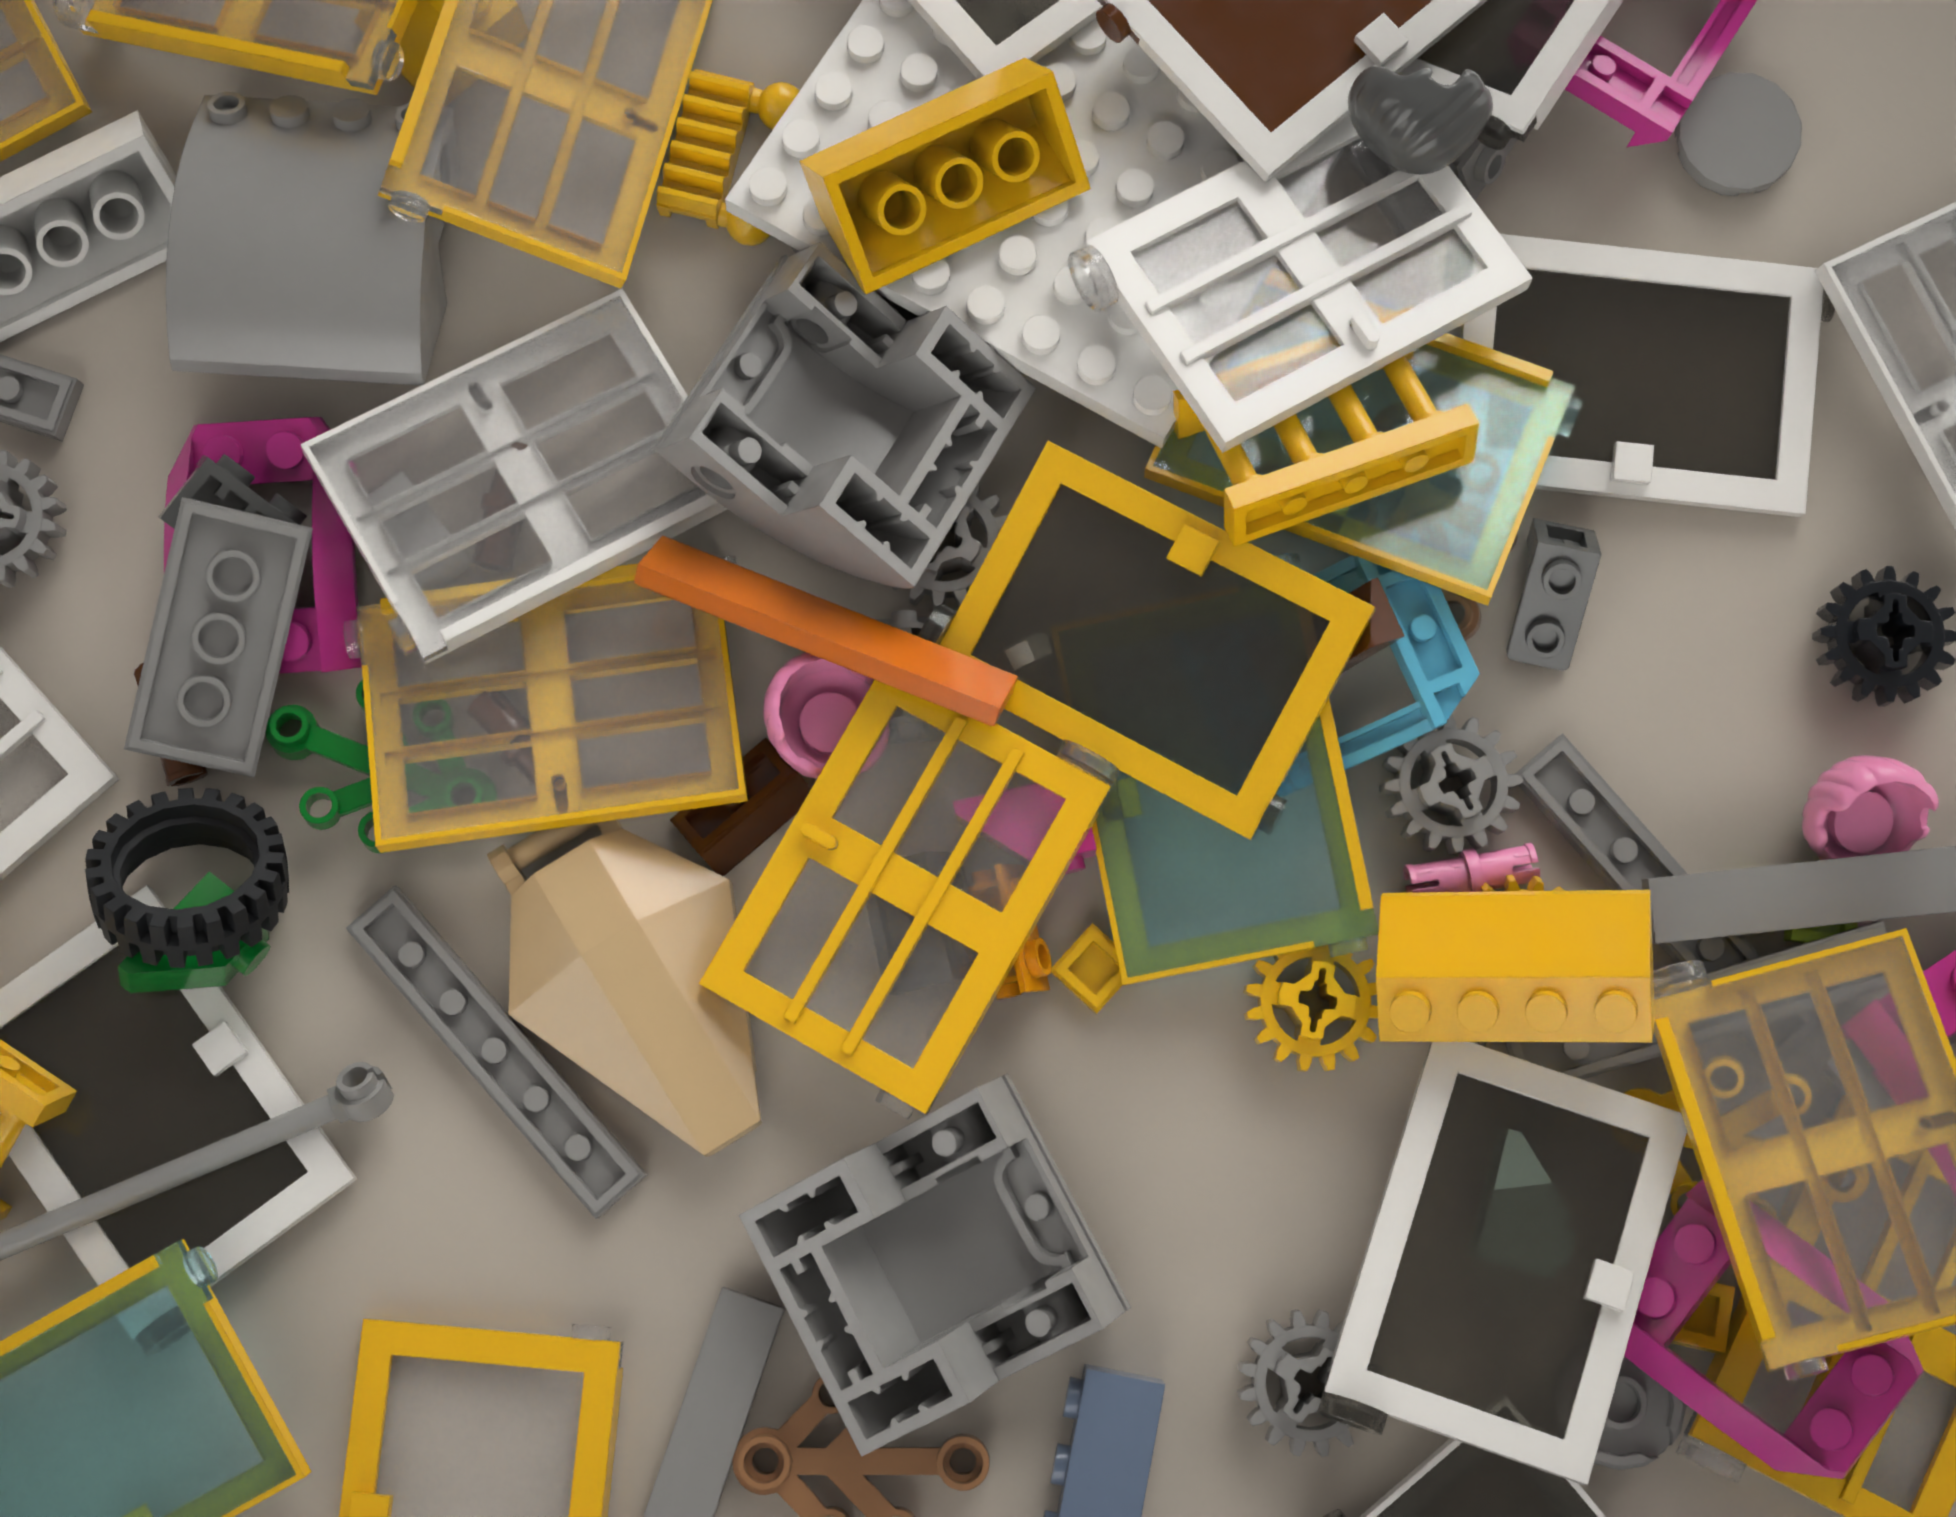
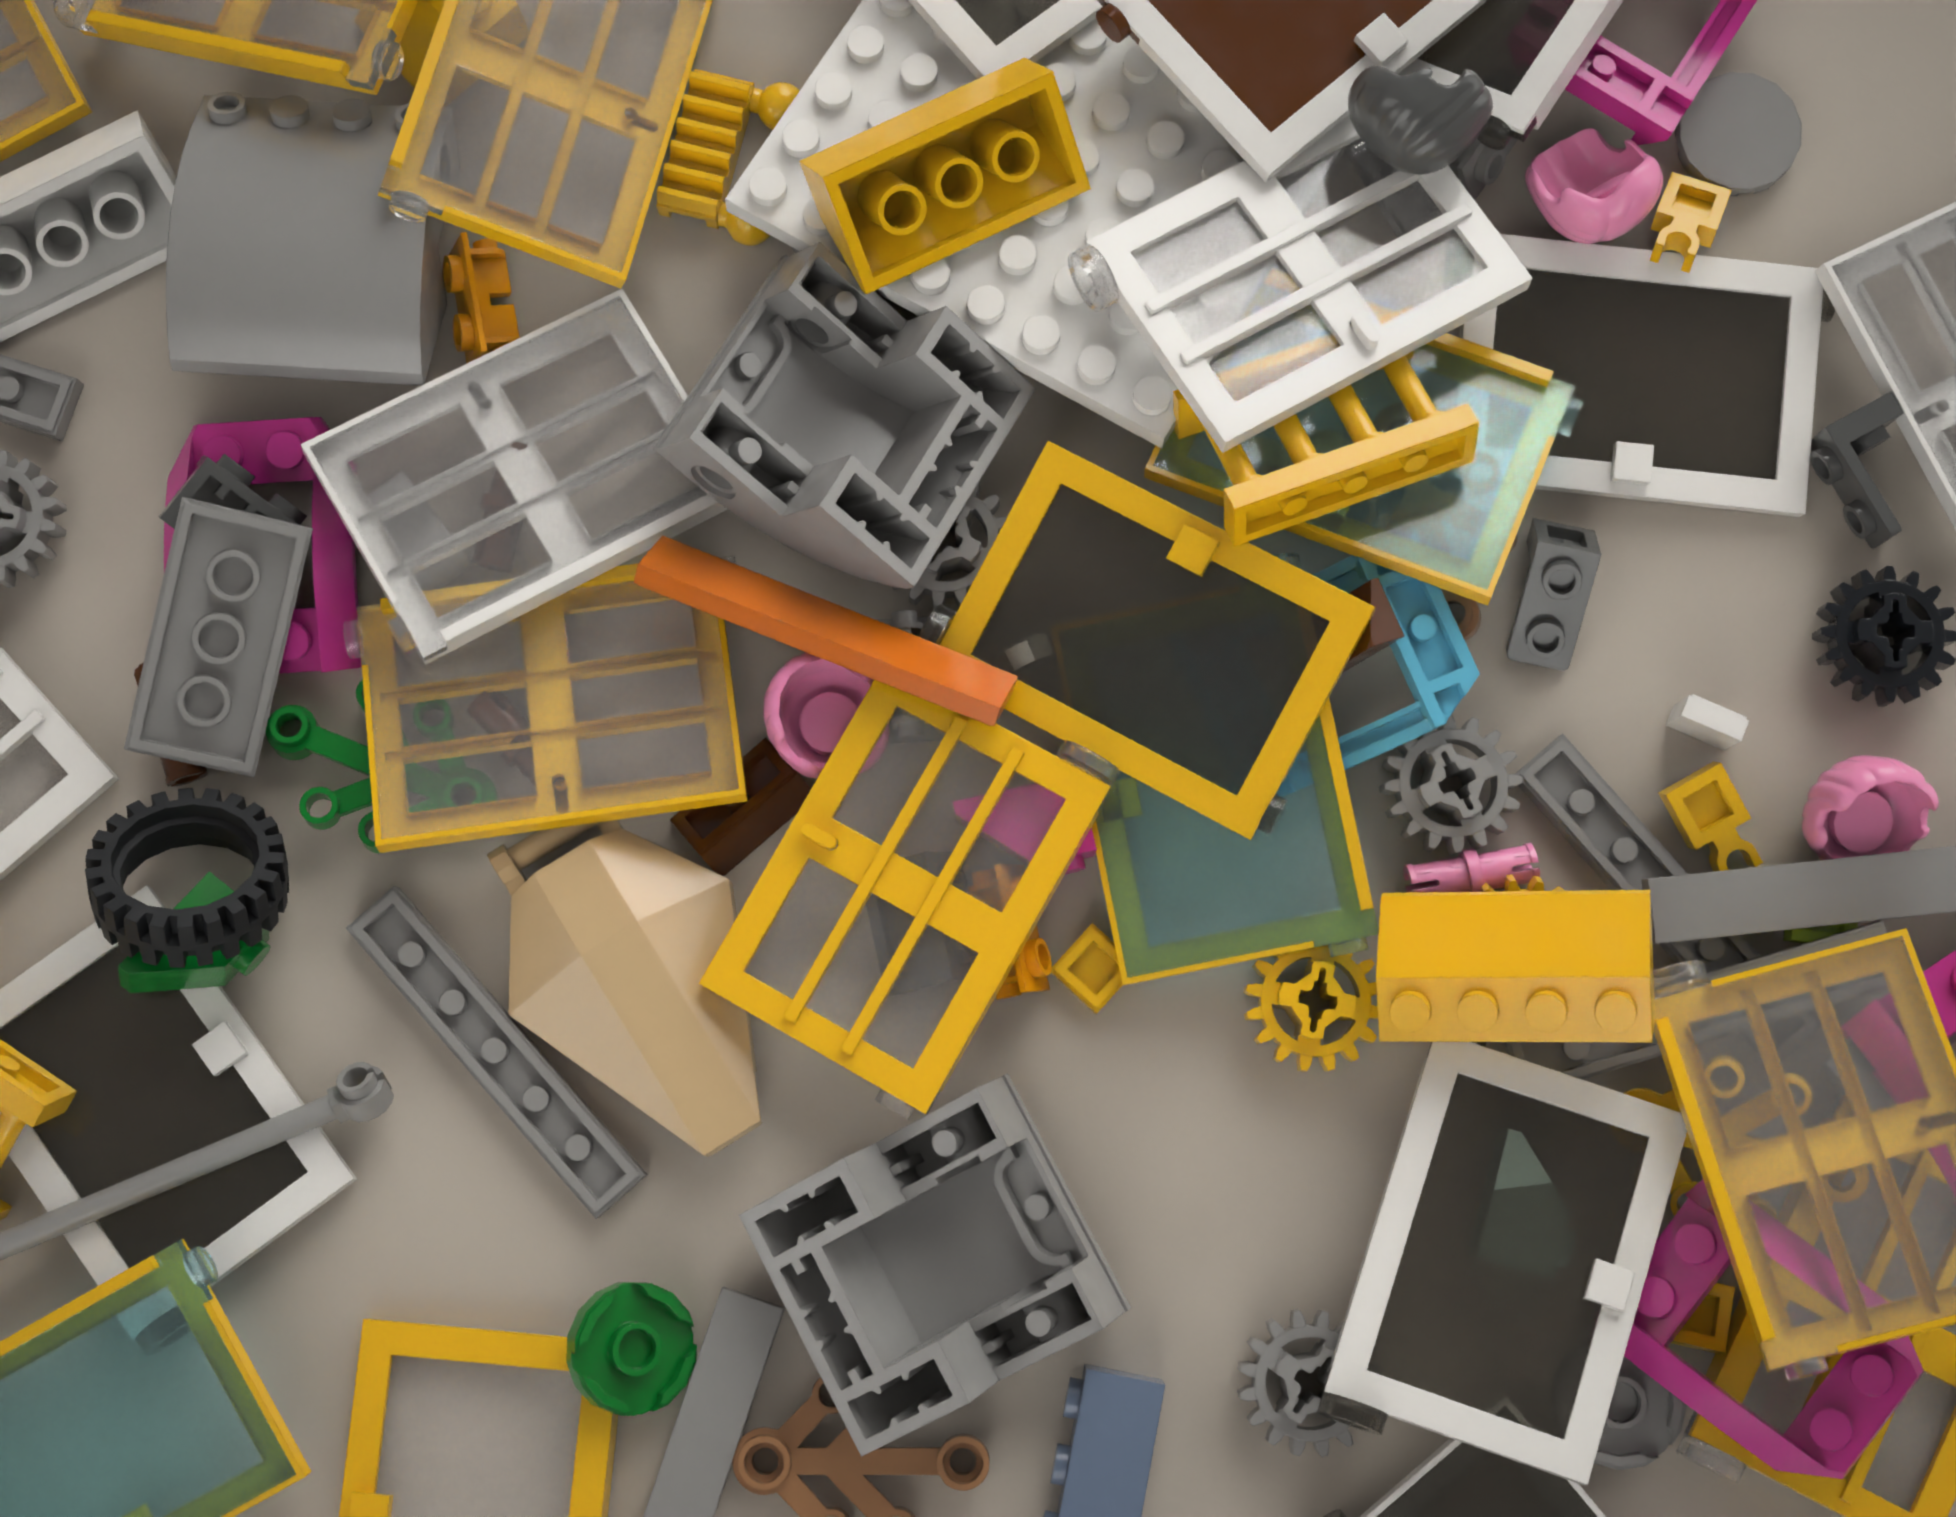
(475, 278): none -> light orange hinge
(631, 1348): none -> green tile
(1593, 188): none -> bright pink piece
(1688, 217): none -> yellow plate
(1707, 812): none -> yellow plate
(1708, 722): none -> white tile
(1837, 463): none -> dark grey bracket

